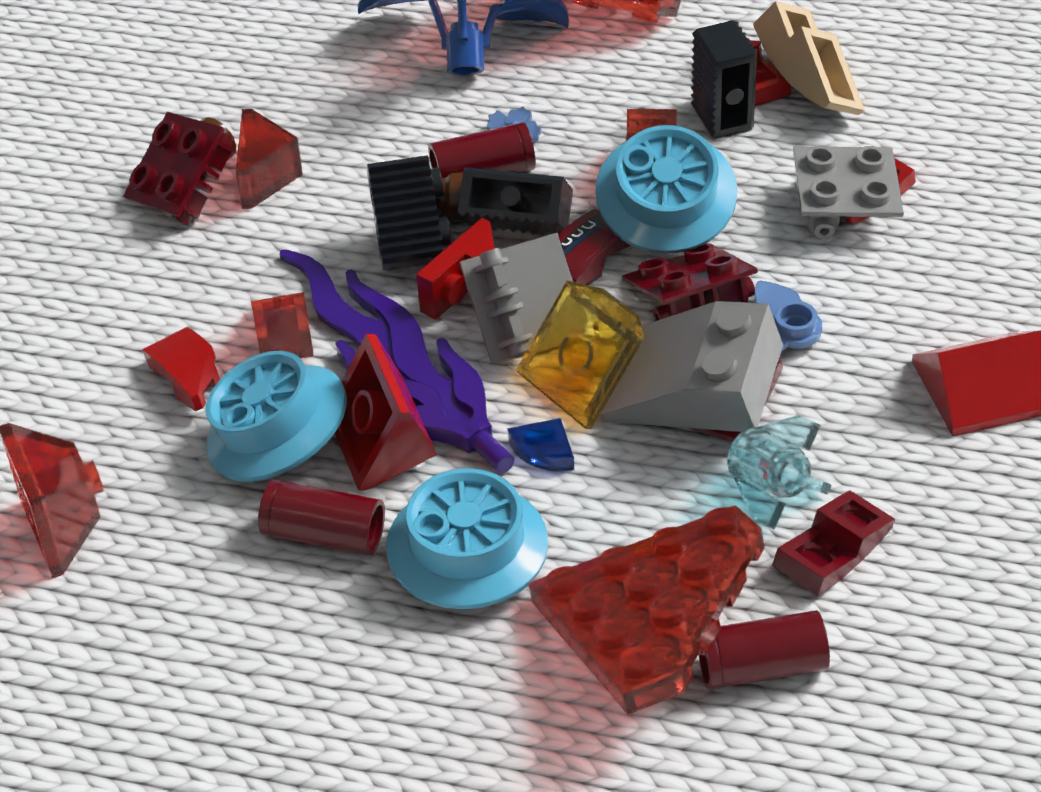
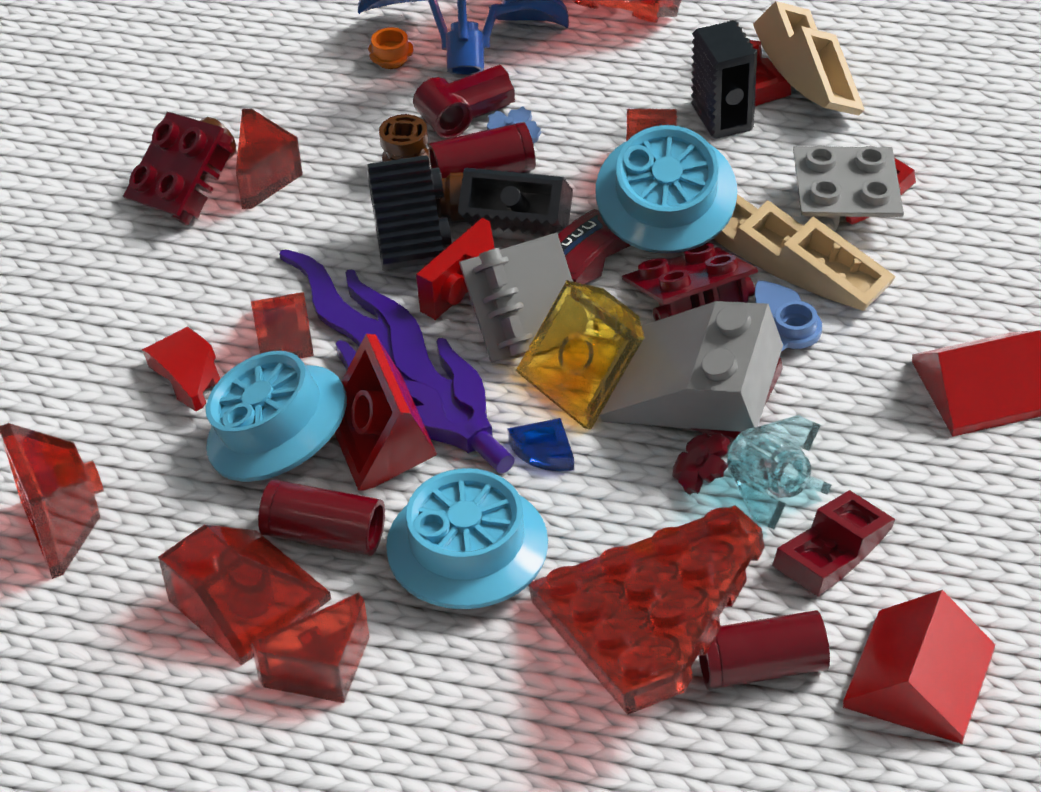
(237, 586): none -> clear red slope
(315, 653): none -> clear red slope
(390, 48): none -> orange plate
(403, 137): none -> reddish brown wheel
(454, 104): none -> dark red piece
(701, 461): none -> dark red plant
(804, 255): none -> tan slope
(922, 667): none -> red slope

